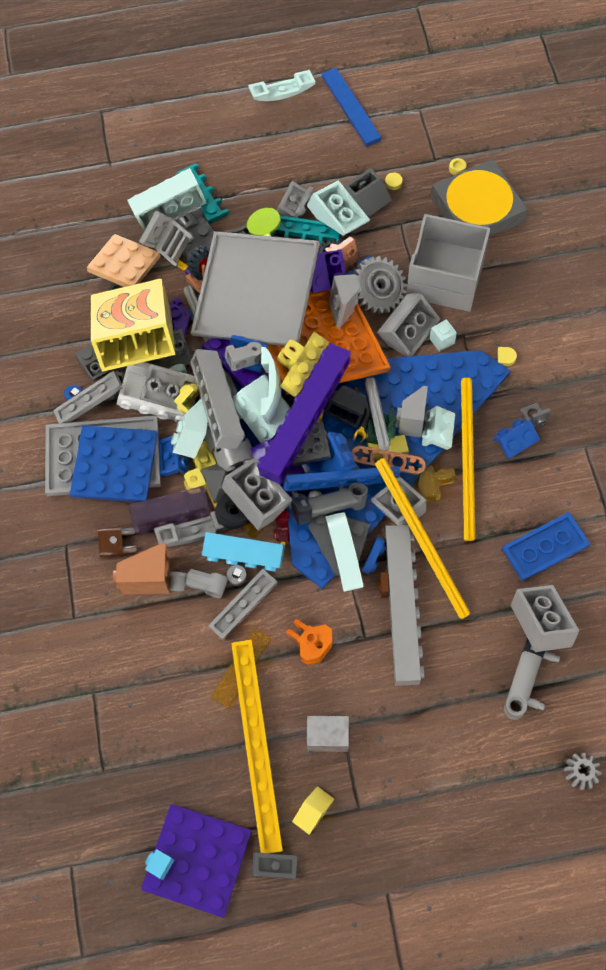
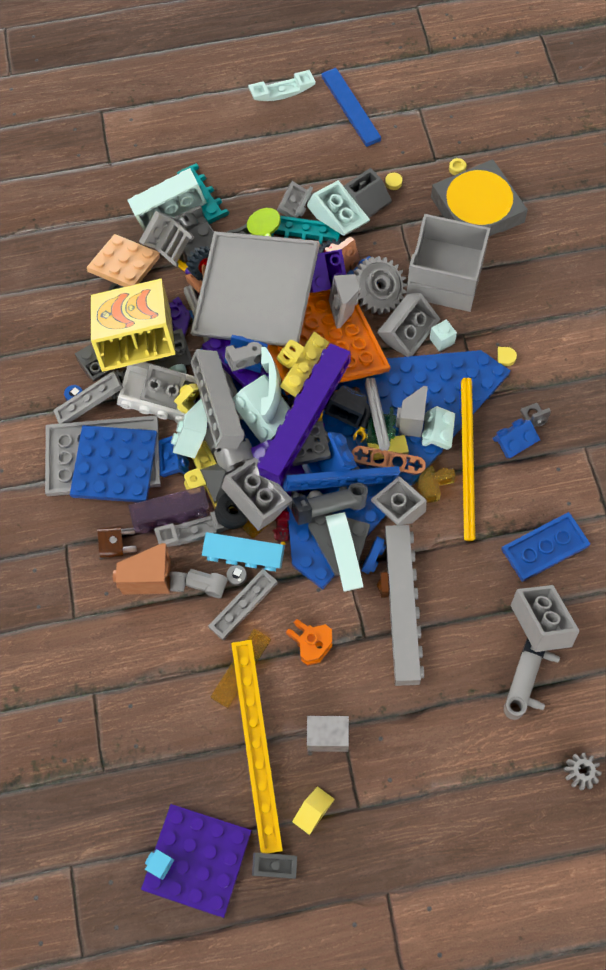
(422, 538): yellow axle -> none

